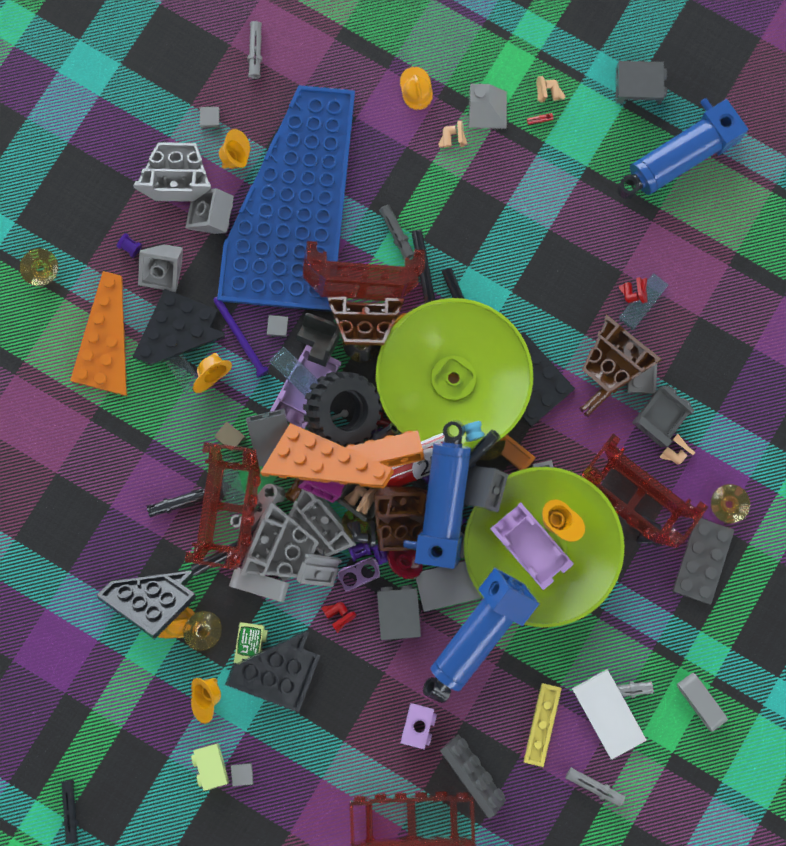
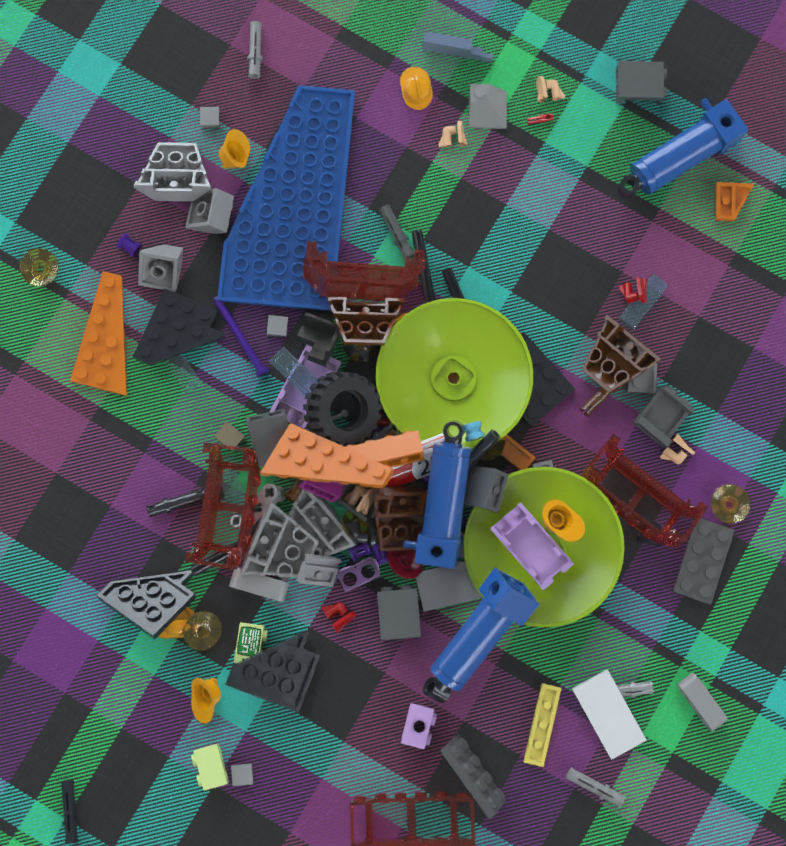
(210, 371): light orange piece -> none
(454, 46): none -> sand blue piece
(730, 199): none -> orange wing

